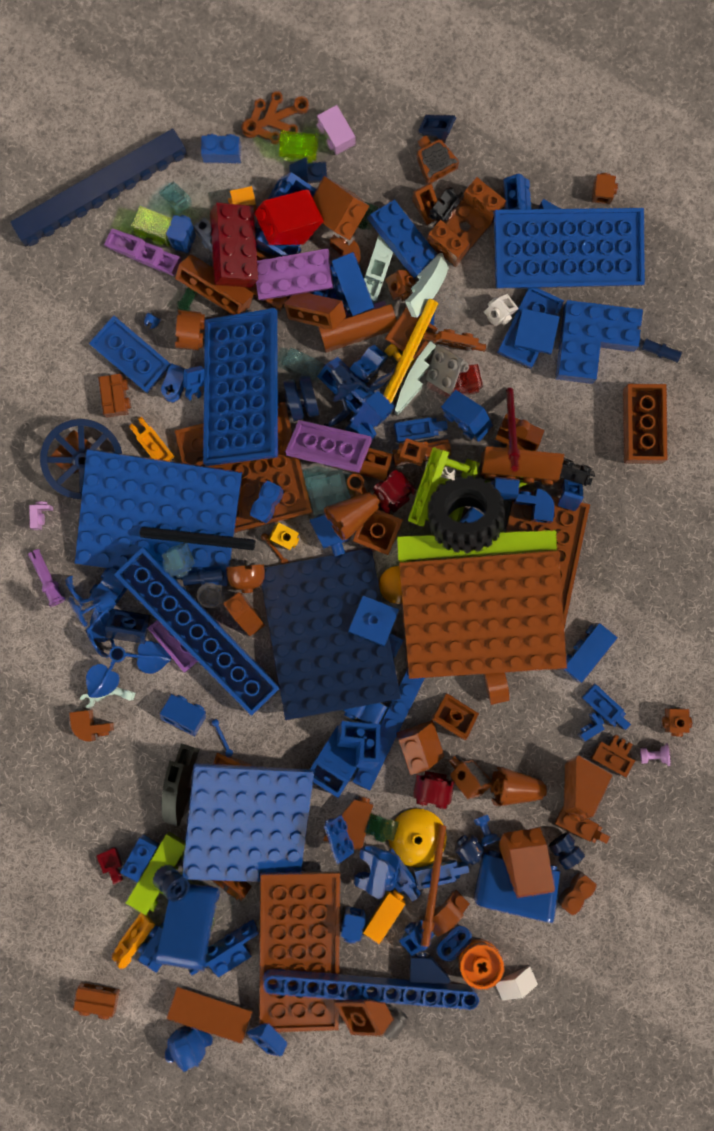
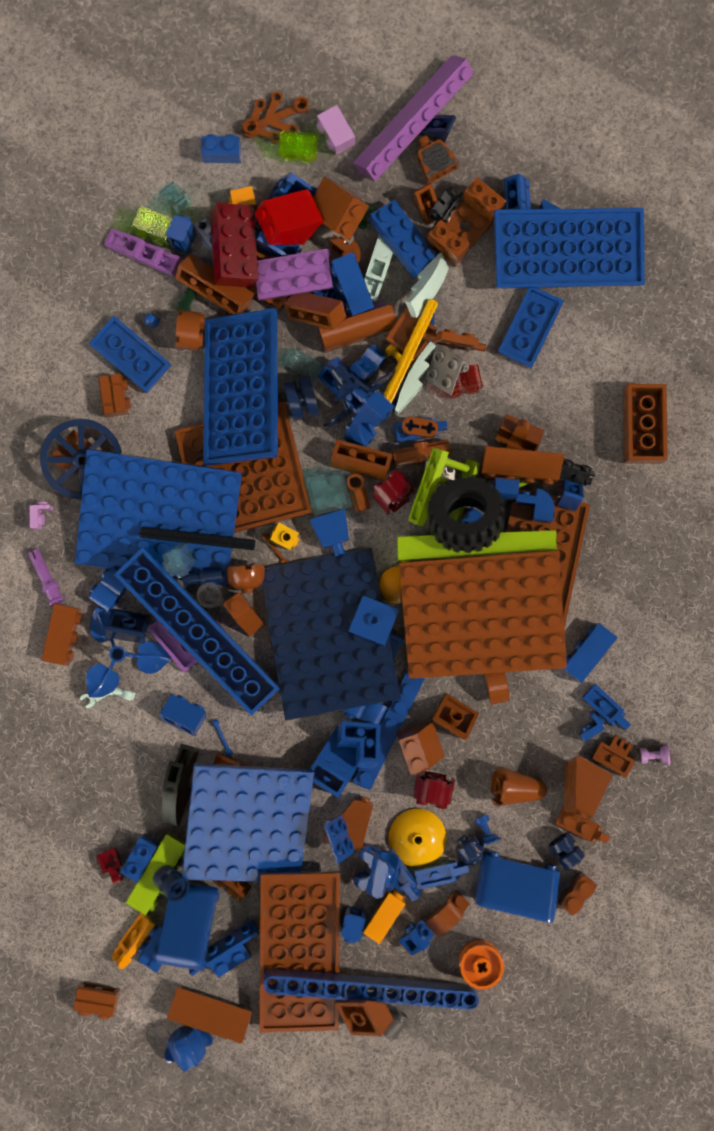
(62, 634): none -> dark orange brick
(83, 726): dark orange brick -> none
(99, 187): dark blue brick -> none
(101, 602): blue plant -> none
(152, 442): light orange hinge -> none
(174, 381): blue piece -> none
(193, 380): blue plate -> none
(264, 506): blue brick -> none
(268, 1039): blue slope -> none
(309, 172): dark blue slope -> none
(328, 446): medium lavender plate -> none
(351, 513): dark orange cone -> none
(378, 532): dark orange slope -> none
(381, 828): clear green brick -> none
(400, 285): dark orange brick -> none
(413, 117): none -> medium lavender brick
(417, 447): dark orange brick -> none
(418, 432): none -> dark orange beam
(426, 970): dark blue slope -> none
(428, 924): dark orange bar -> none
(453, 941): blue plate -> none
(468, 414): blue brick -> none
(469, 778): dark orange torso -> none
(500, 310): white brick -> none
(513, 452): dark red bar -> none
(516, 984): white slope -> none
(527, 862): dark orange slope -> none
(536, 331): blue tile -> none
(586, 330): blue piece -> none
(604, 188): dark orange brick -> none
(661, 350): dark blue pin -> none
(670, 720): dark orange brick -> none

